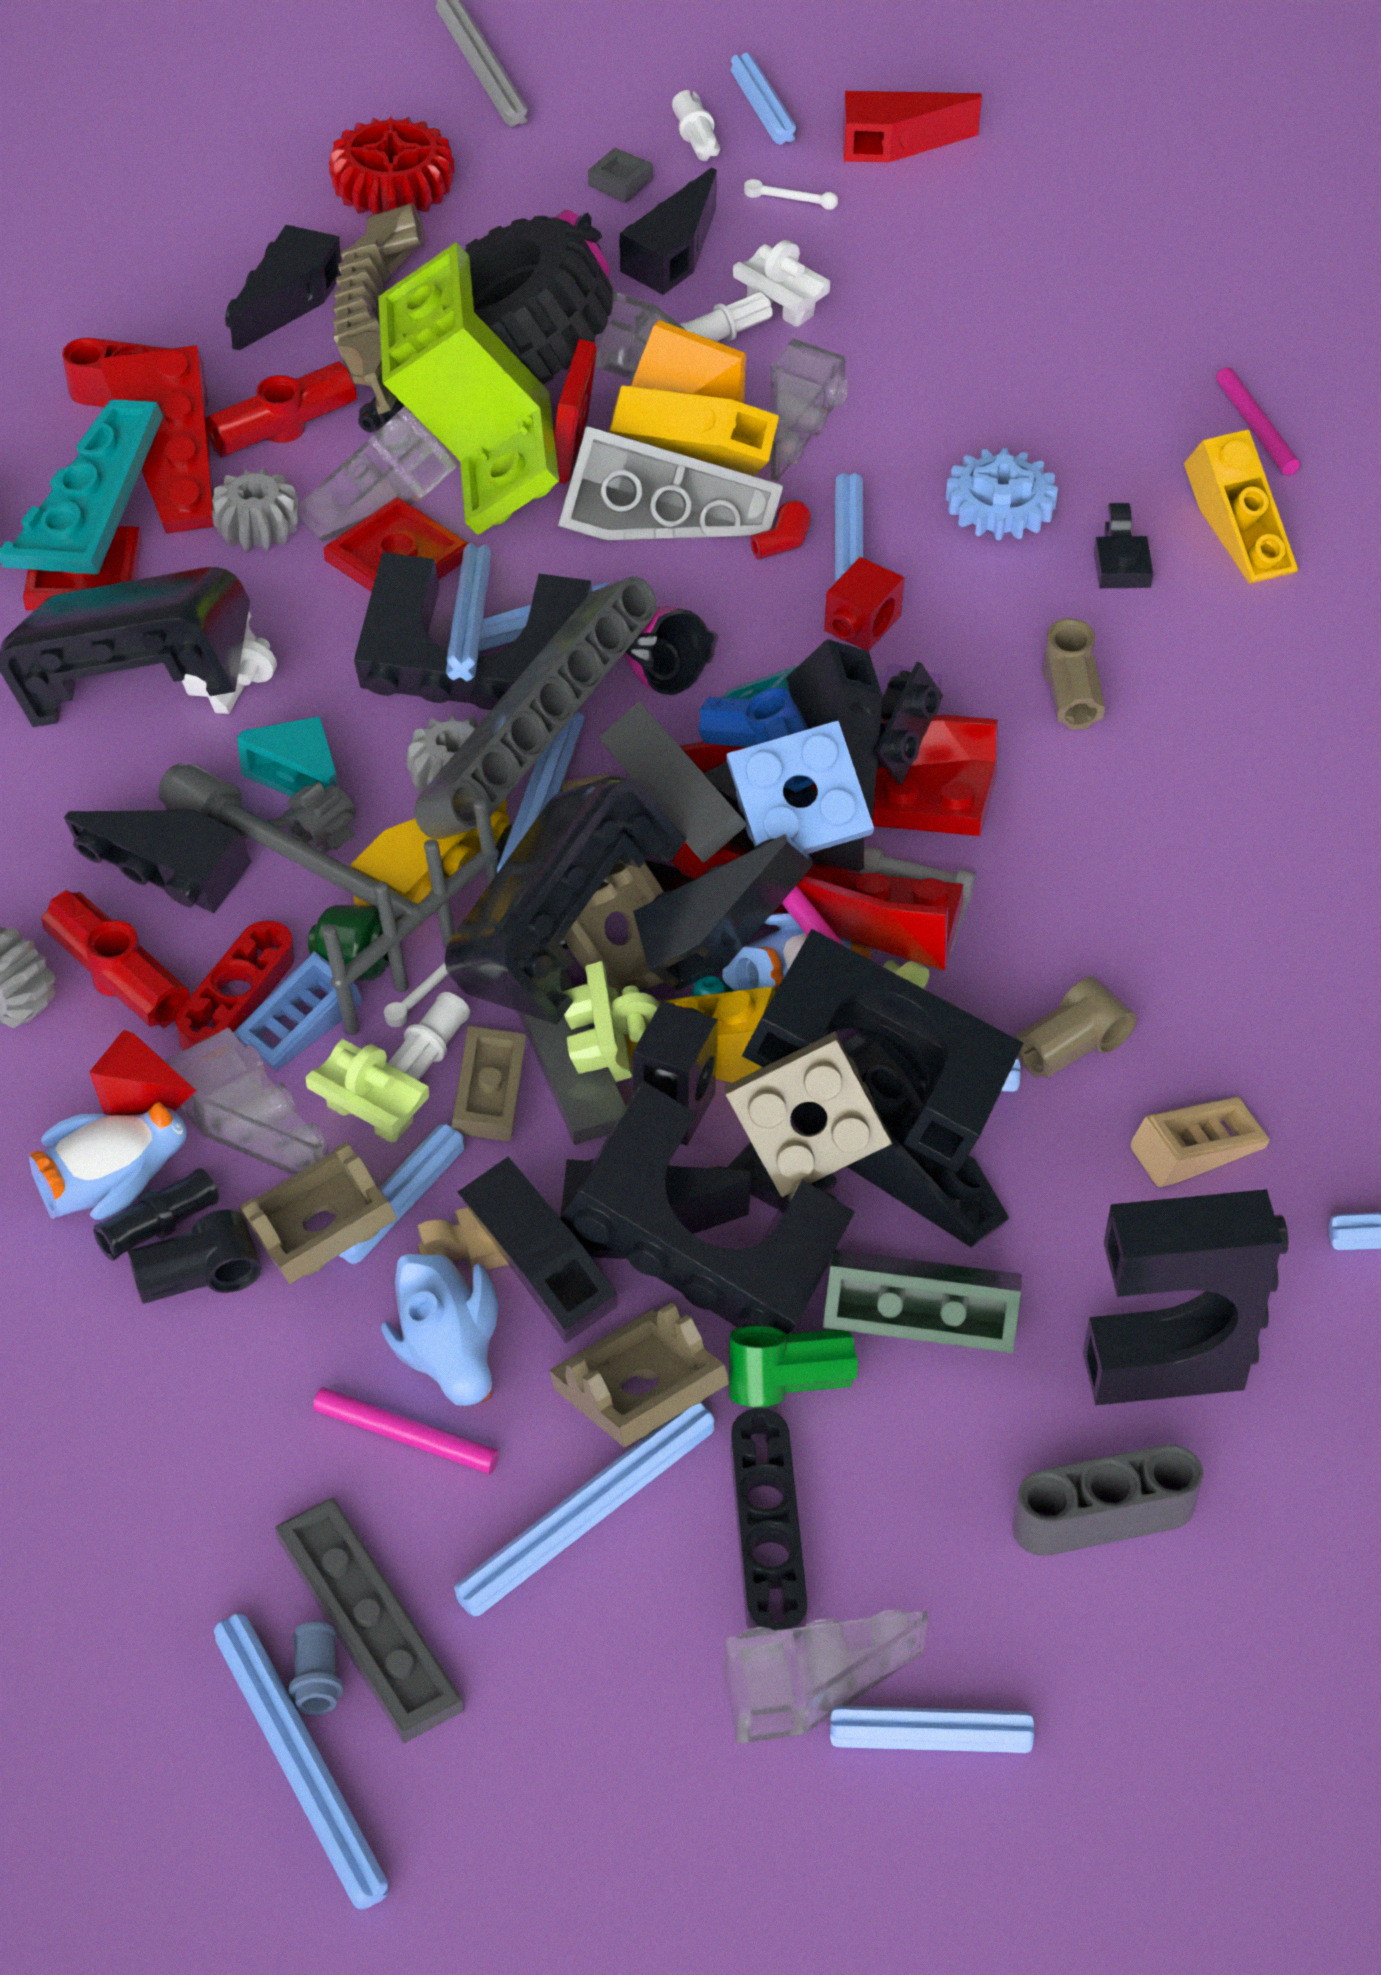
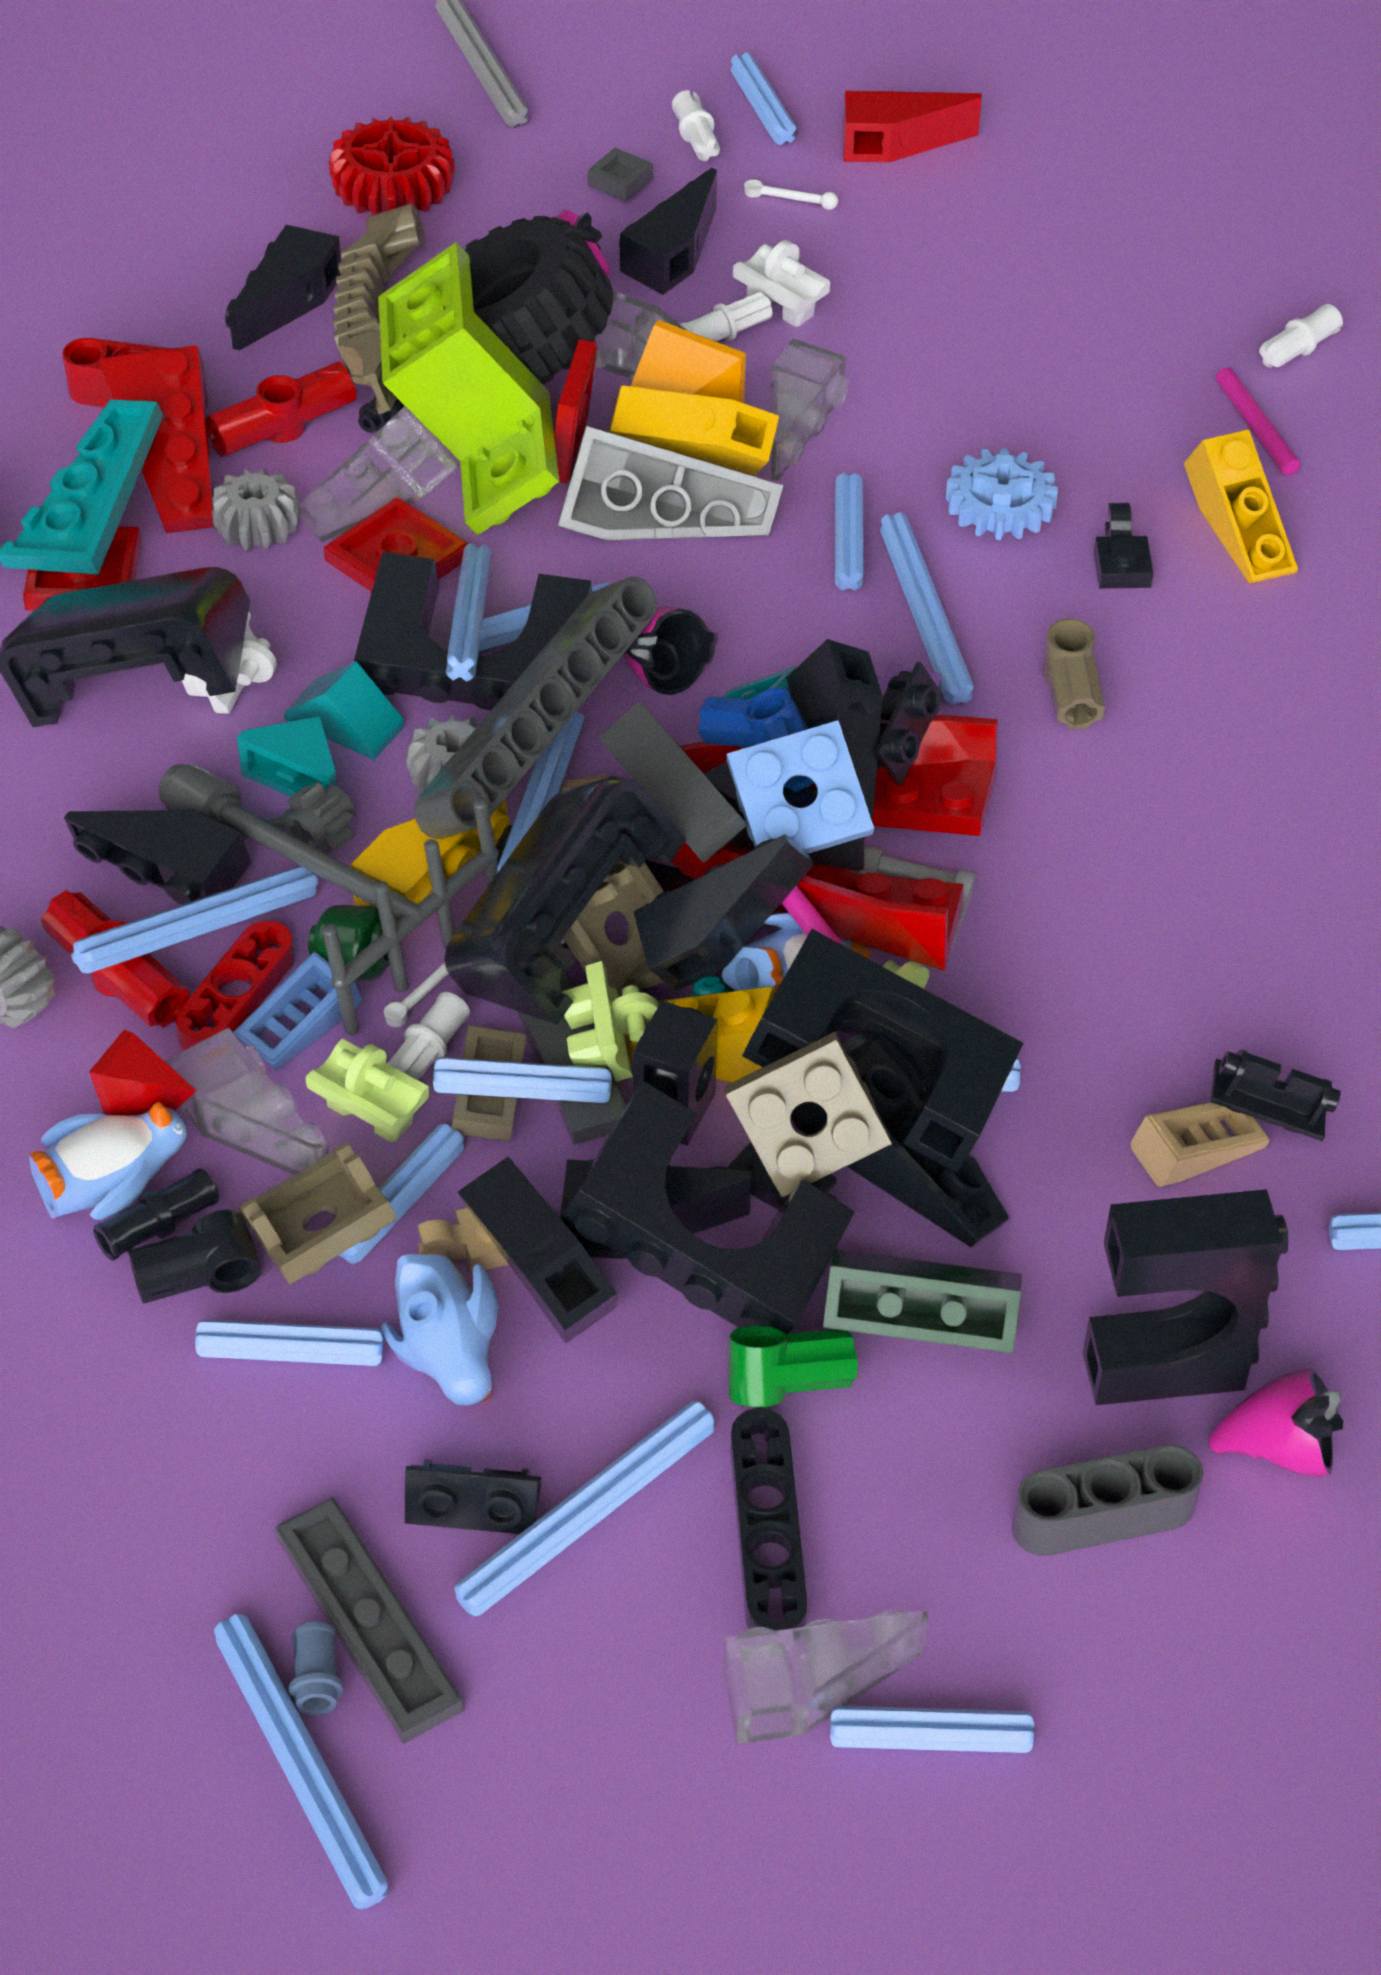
(193, 919): none -> light blue axle
(289, 1342): none -> light blue axle
(350, 710): none -> teal slope
(406, 1430): dark pink bar -> none
(471, 1500): none -> black hinge
(522, 1080): none -> light blue axle
(649, 1348): dark tan piece -> none
(788, 533): red arm -> none
(864, 603): red brick -> none
(926, 608): none -> light blue axle
(1085, 1020): dark tan piece -> none
(1251, 1087): none -> black hinge
(1285, 1424): none -> dark pink hat
(1301, 336): none -> white axle

